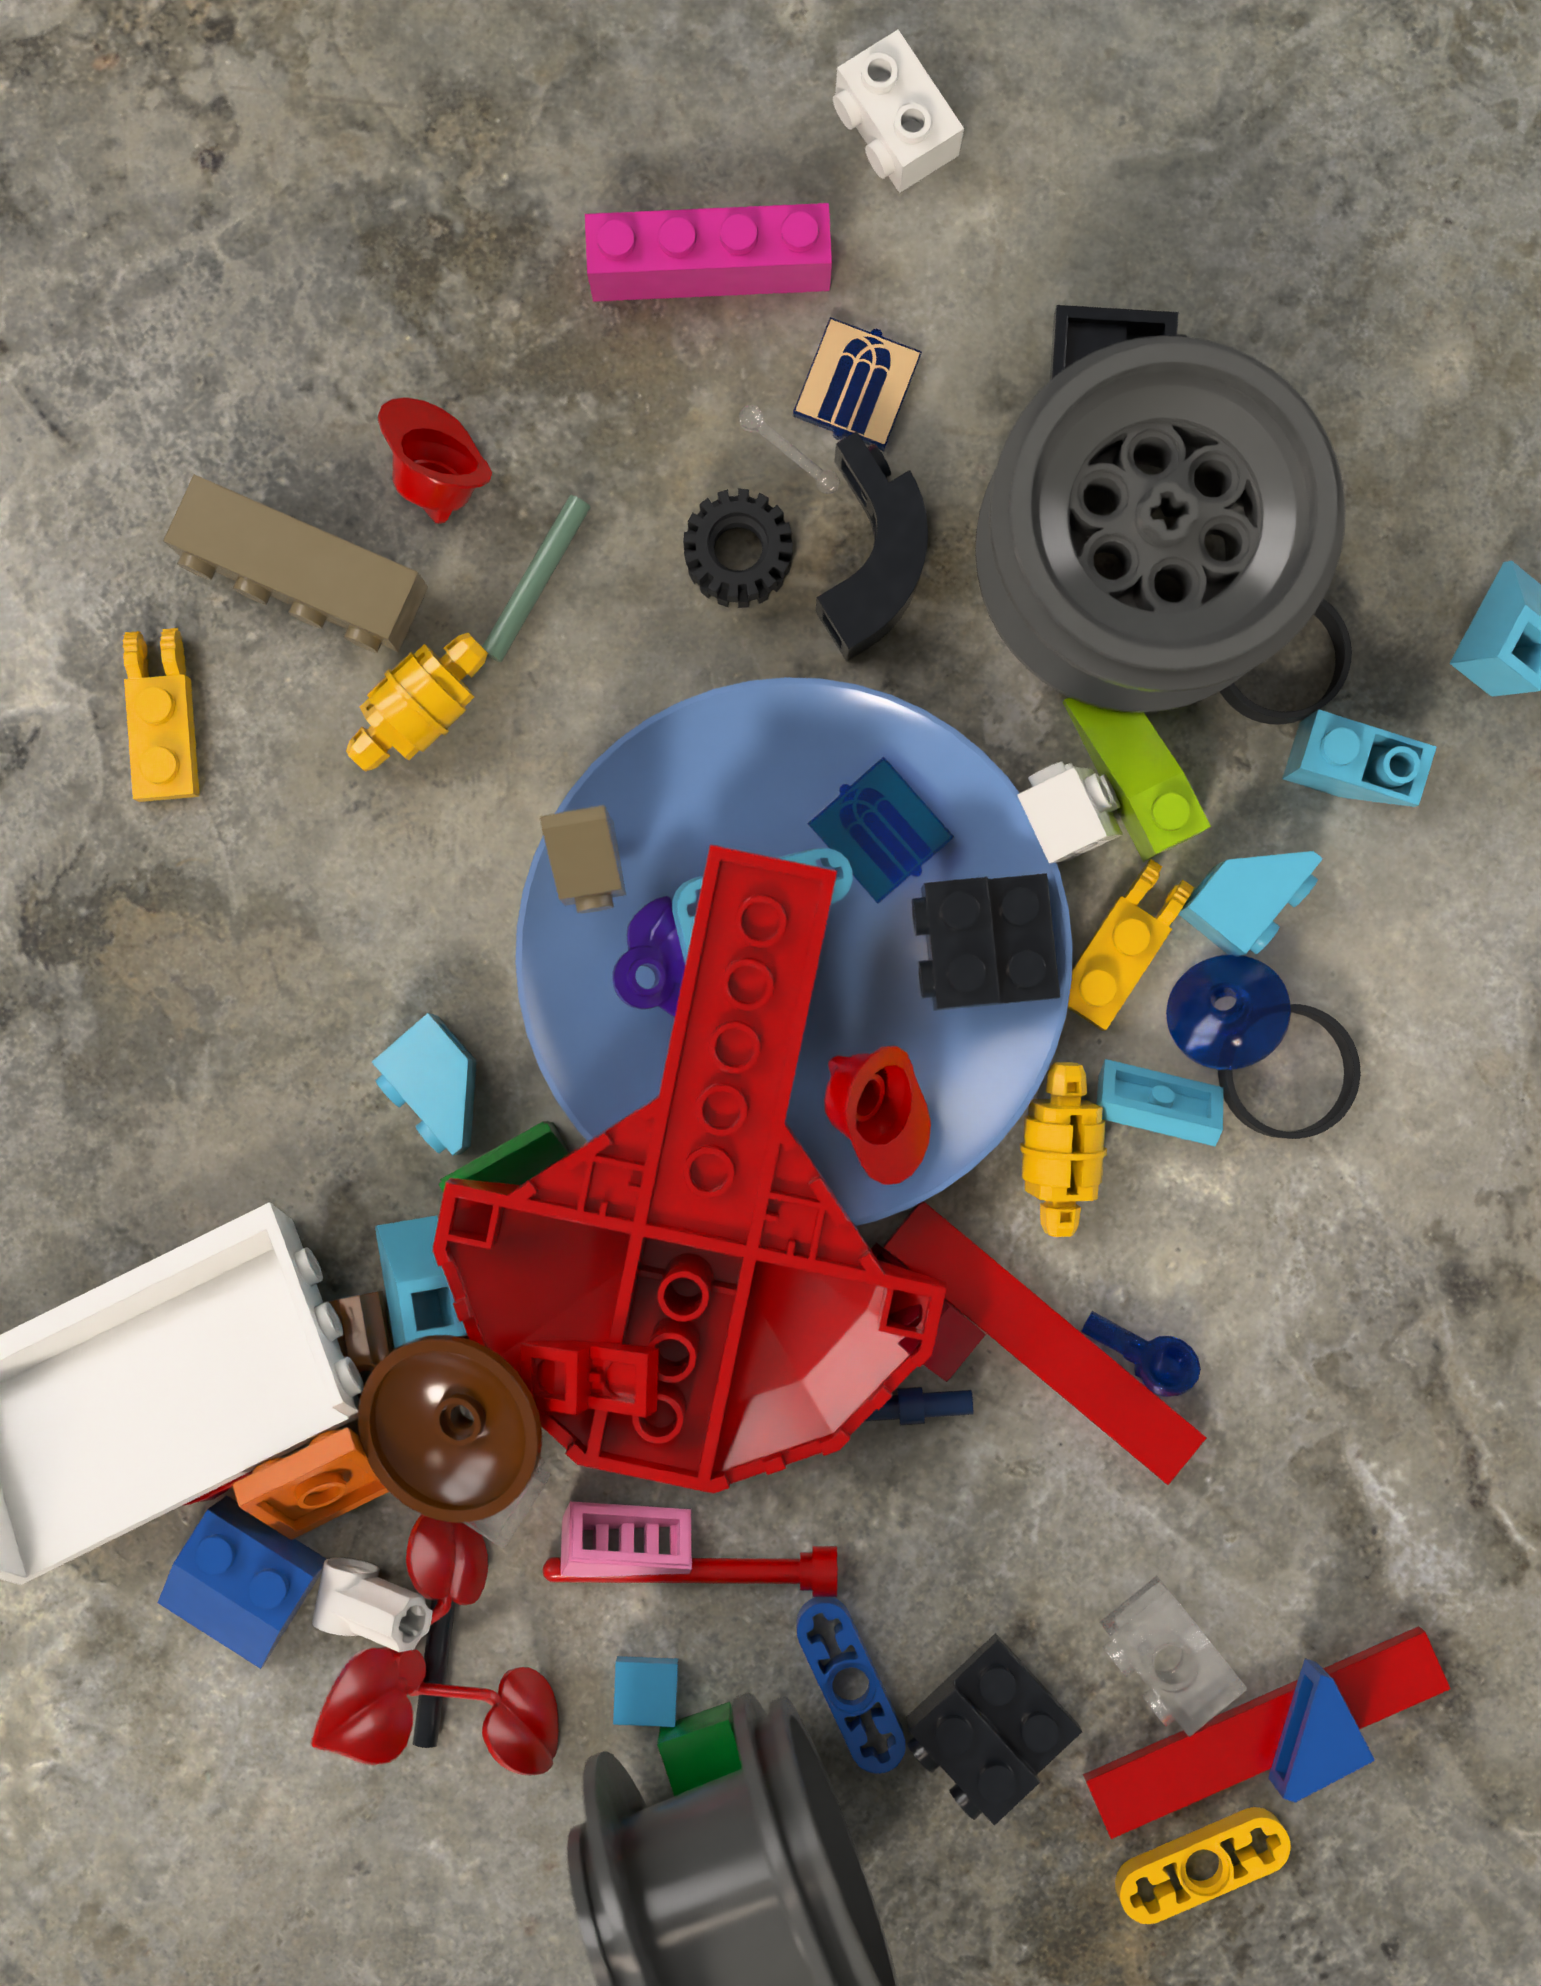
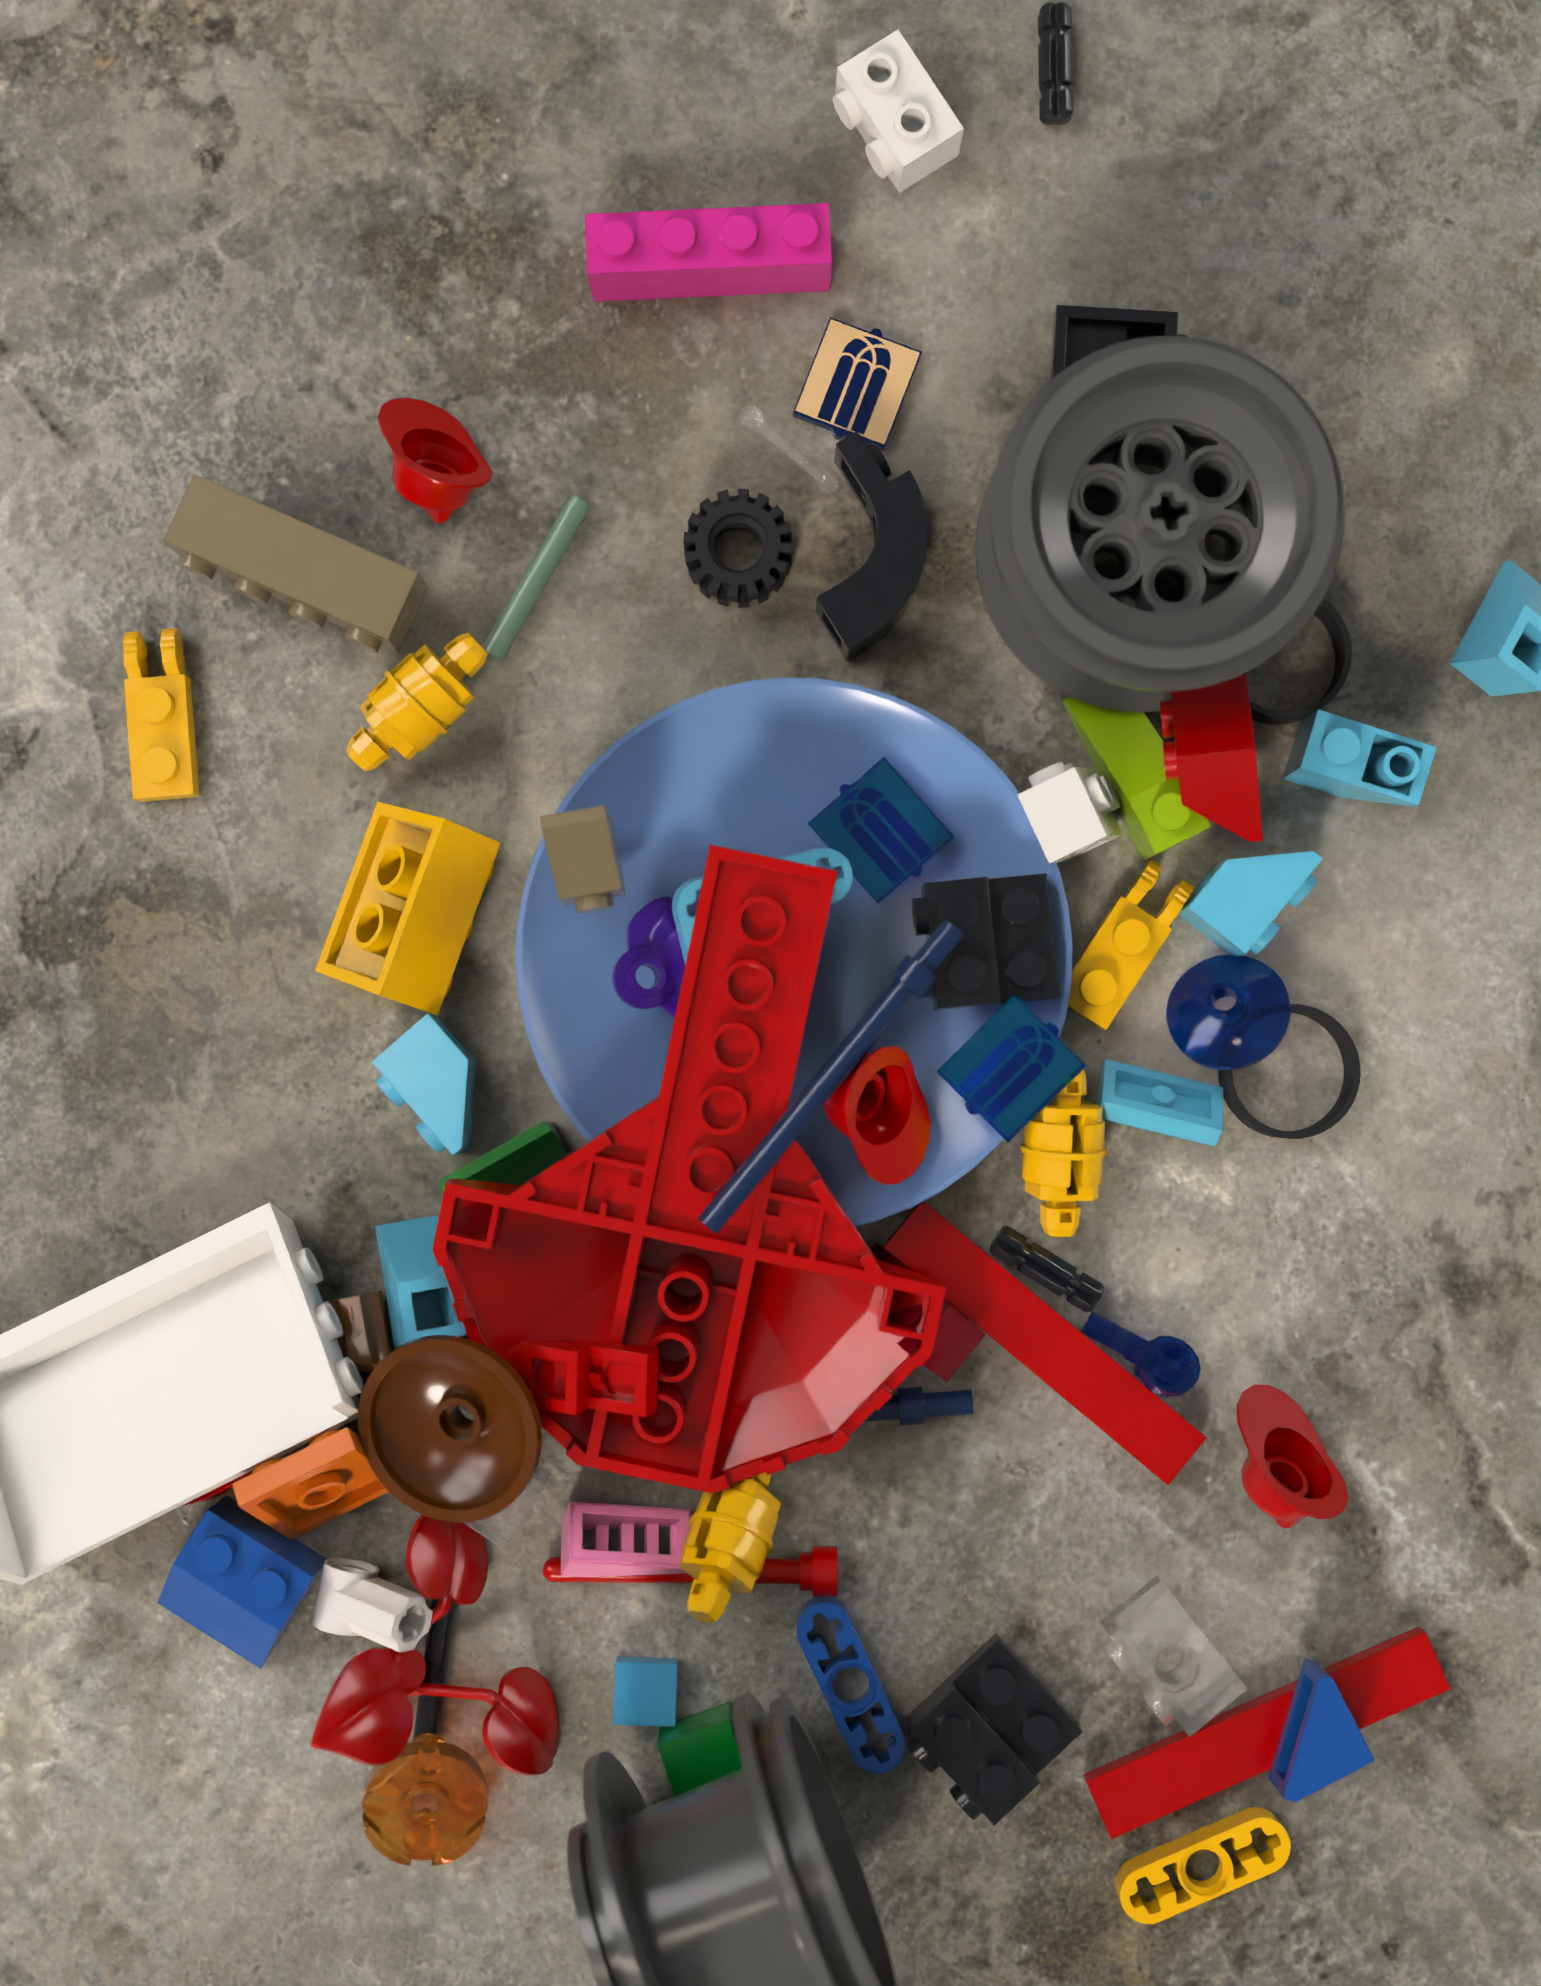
(408, 907): none -> yellow slope
(421, 1768): none -> clear orange plate
(728, 1544): none -> yellow piece
(911, 980): none -> dark blue bar
(1011, 1068): none -> piece
(1046, 1269): none -> black axle
(1055, 63): none -> black axle
(1215, 754): none -> red slope
(1286, 1462): none -> red piece

